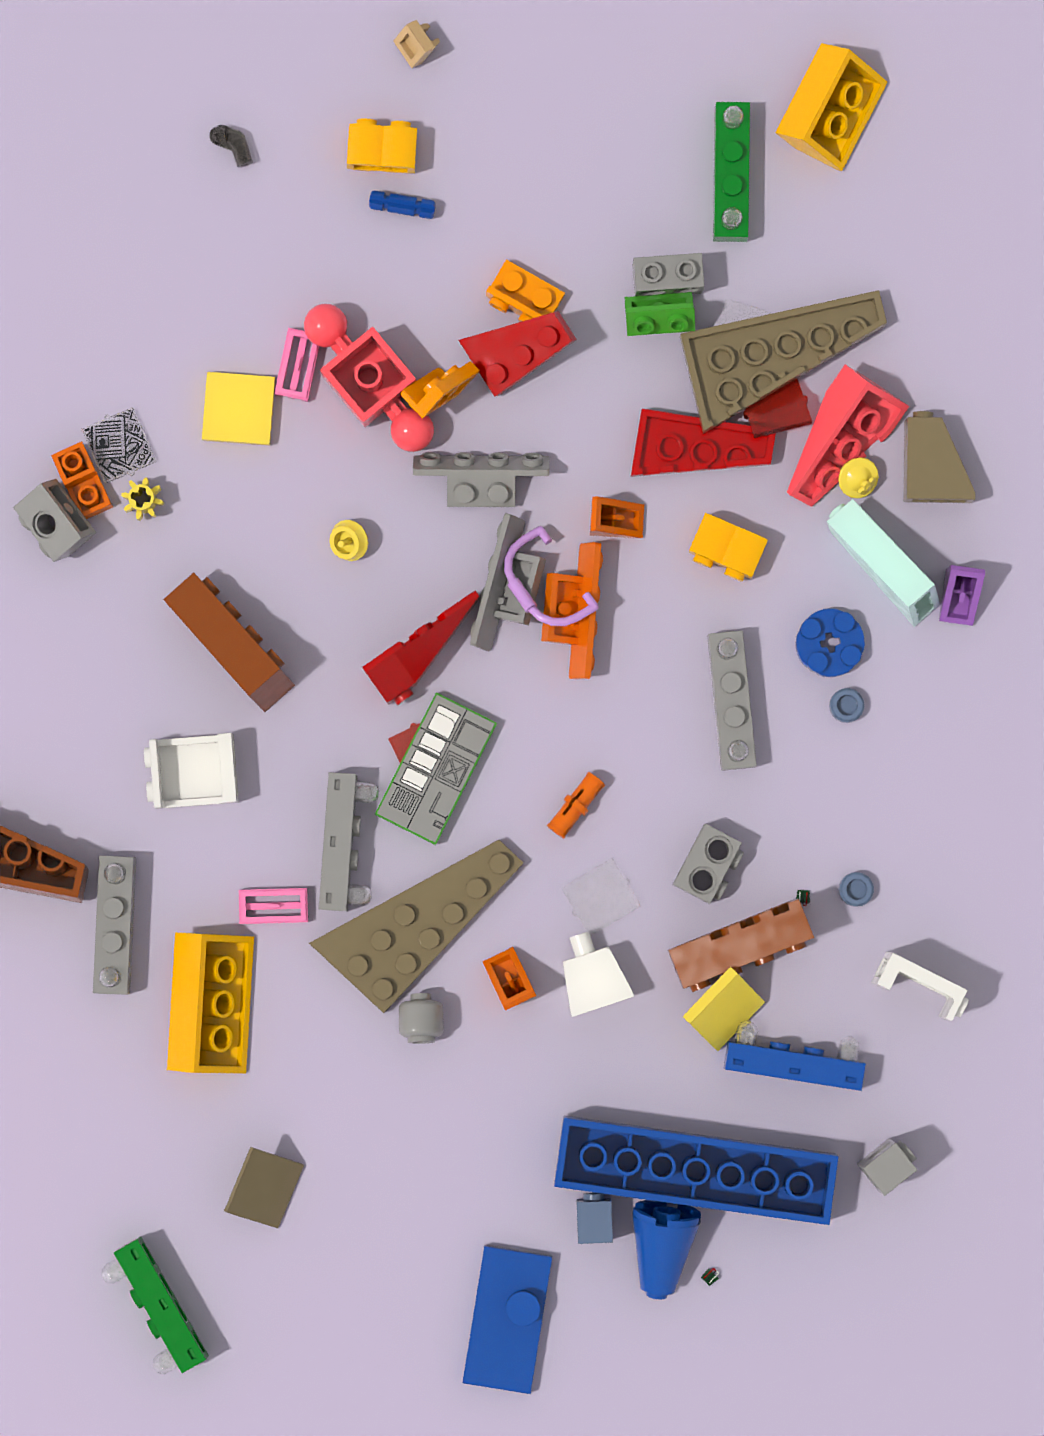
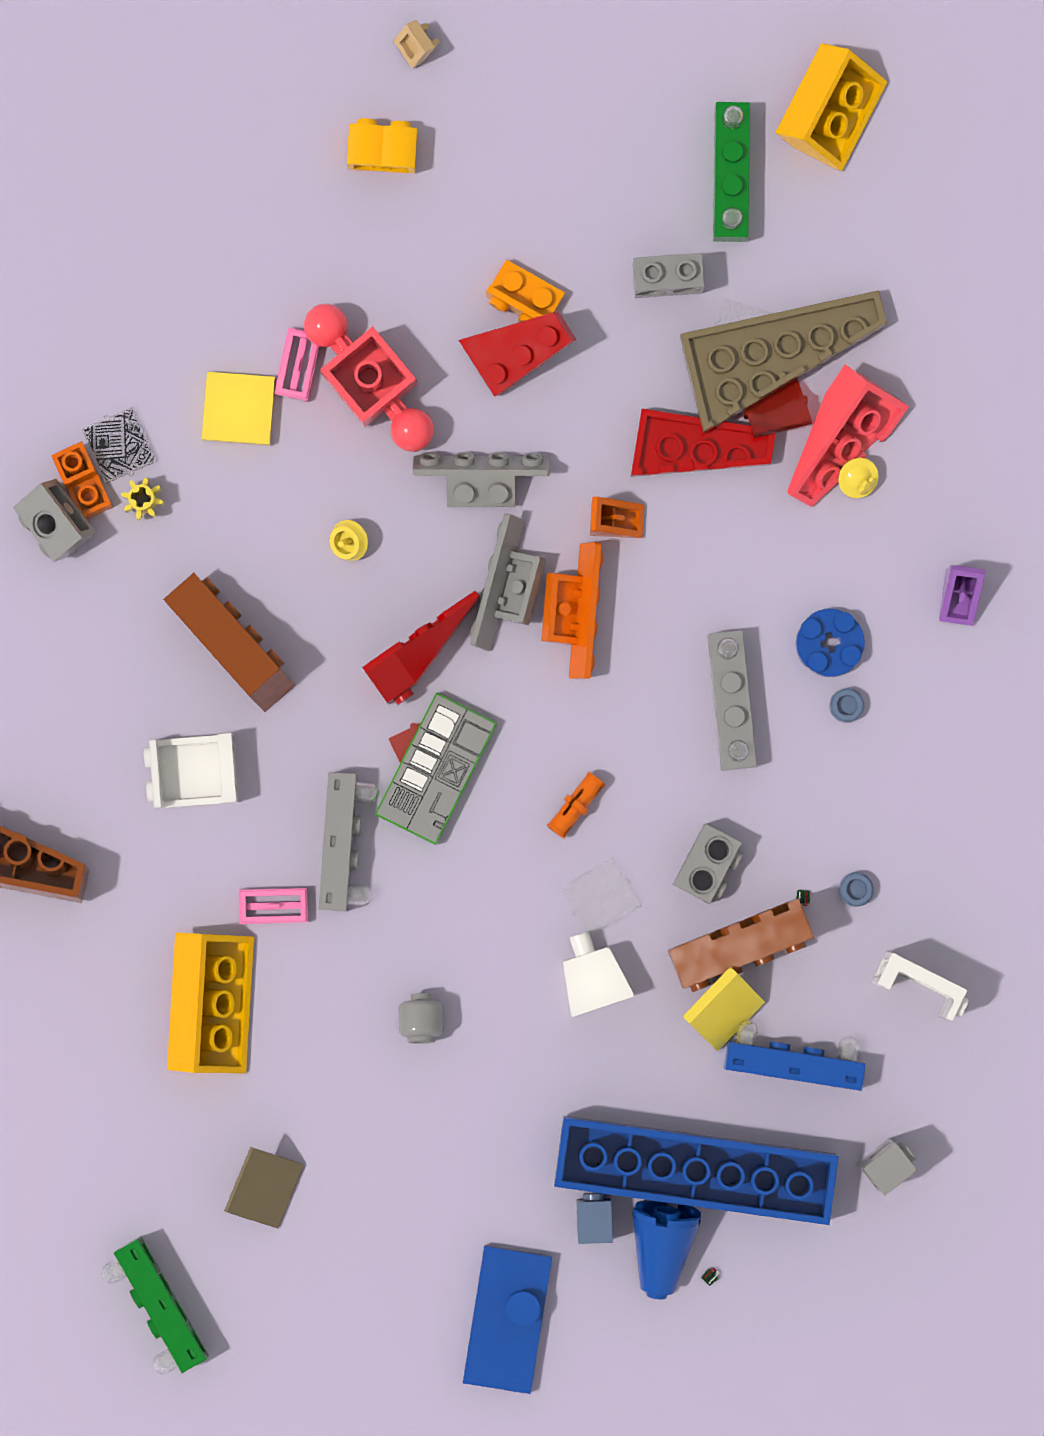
(114, 925): light grey piece -> none
(234, 141): clear smoke arm -> none
(402, 204): blue axle -> none
(402, 936): dark tan wing -> none
(438, 388): light orange bracket -> none
(509, 978): orange slope -> none
(523, 595): lavender piece -> none
(659, 314): bright green bracket -> none
(728, 547): yellow brick -> none
(884, 562): light aqua slope -> none
(932, 463): dark tan slope -> none

